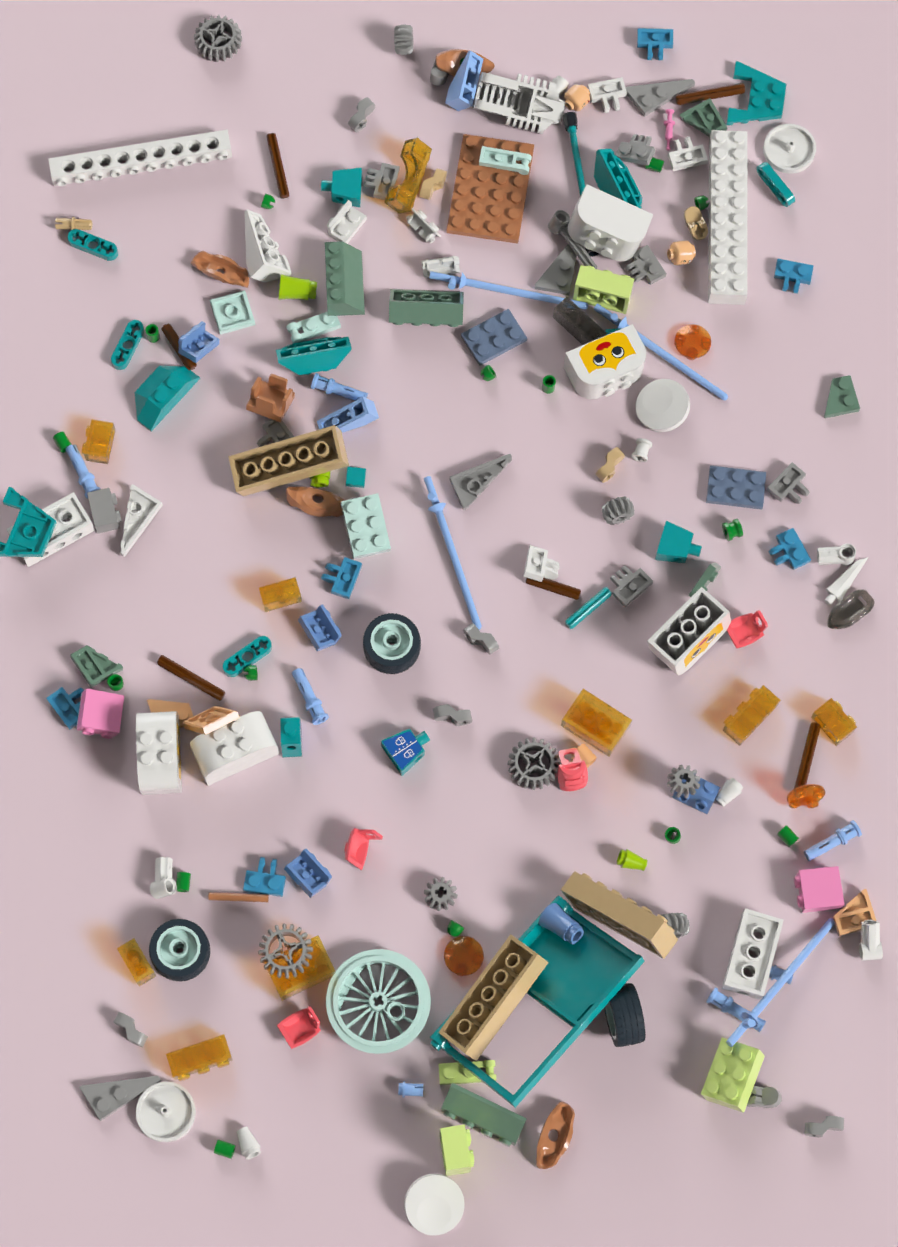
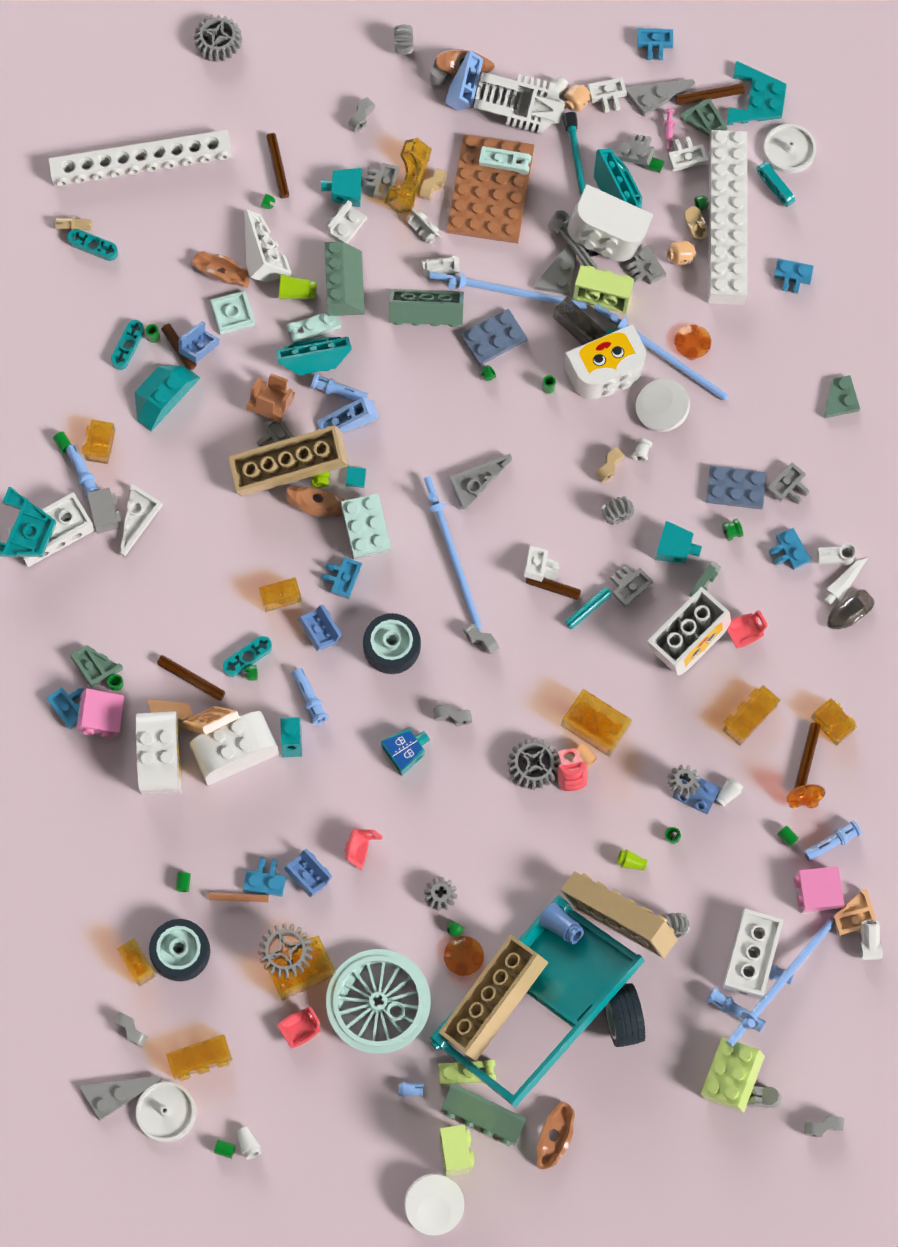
(164, 883): white piece -> none

